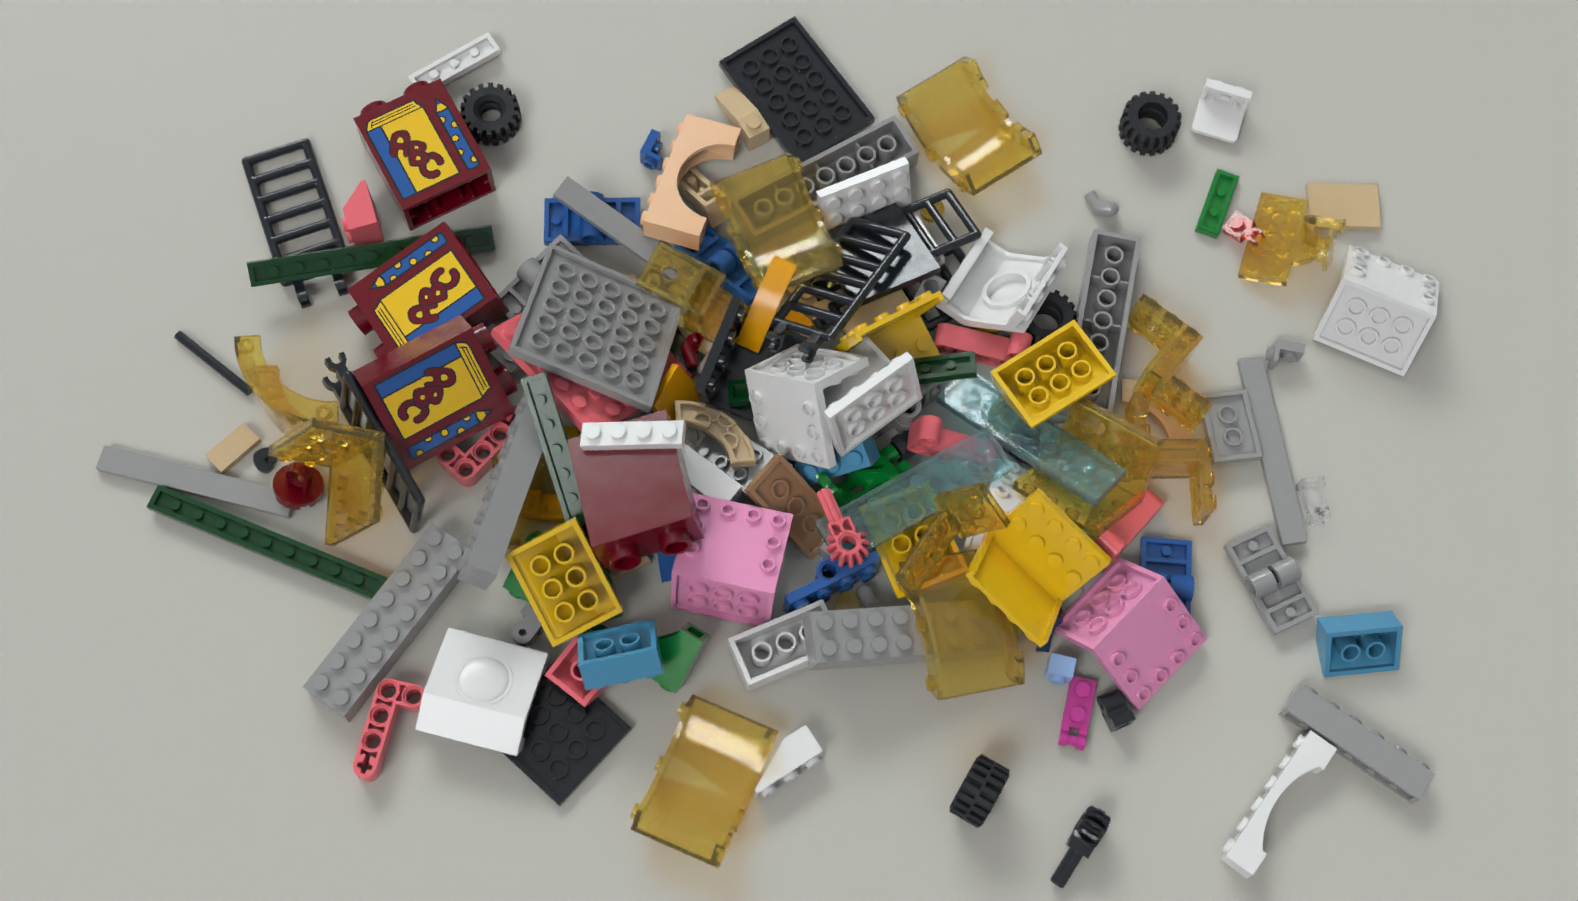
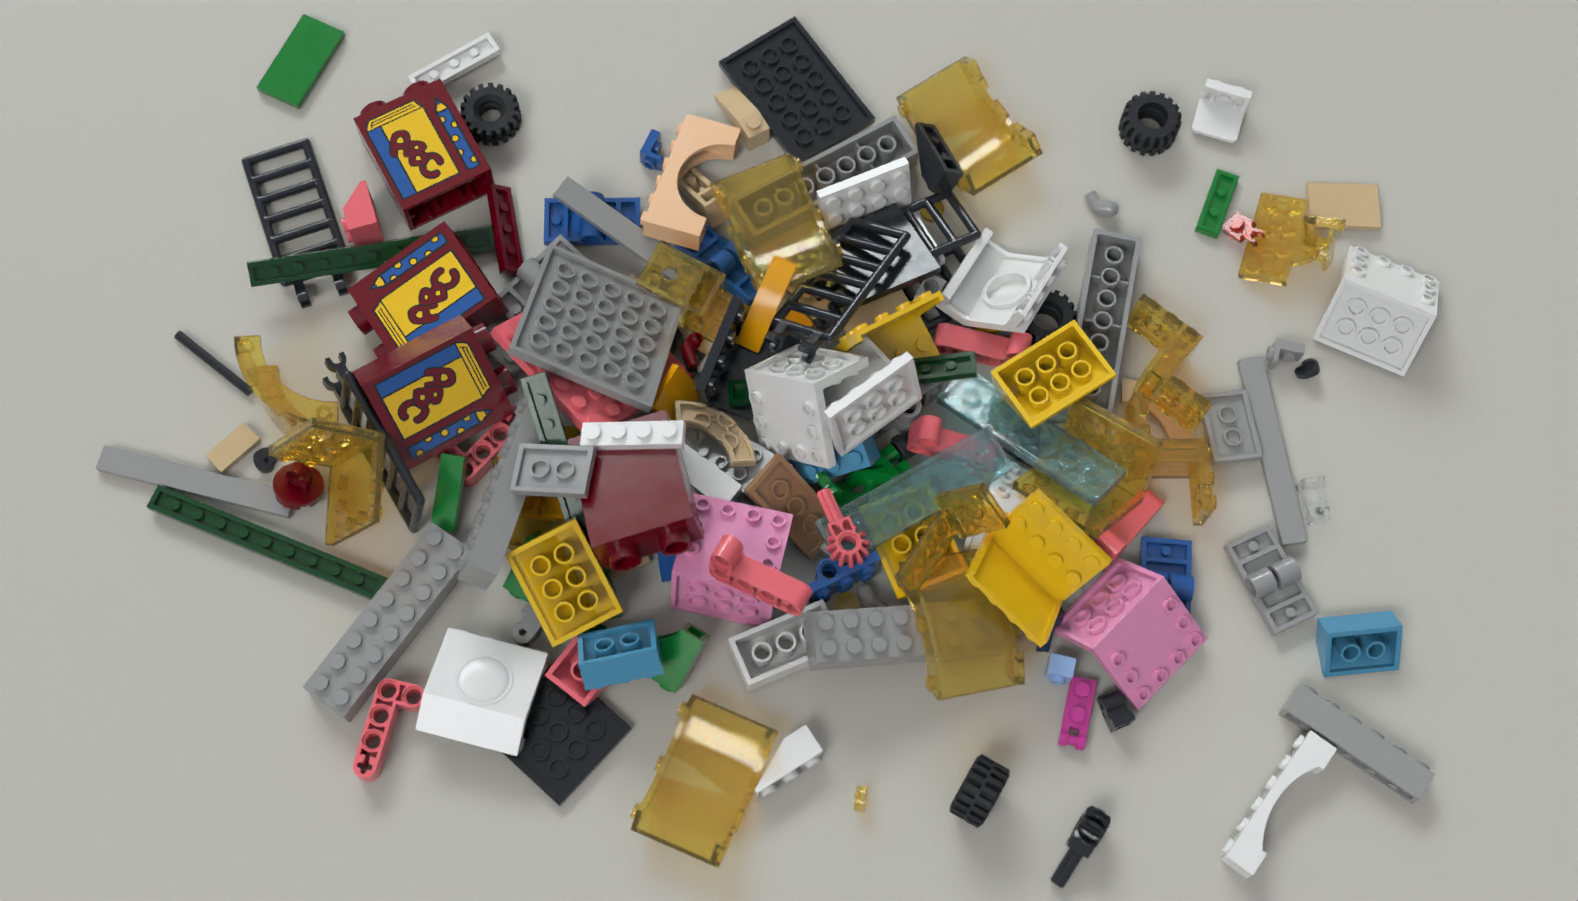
(301, 61): none -> green tile
(449, 491): none -> green tile
(504, 229): none -> dark red plate
(553, 470): none -> light grey plate
(756, 578): none -> coral beam
(860, 798): none -> clear yellow tile
(936, 160): none -> black slope
(1308, 369): none -> black piece

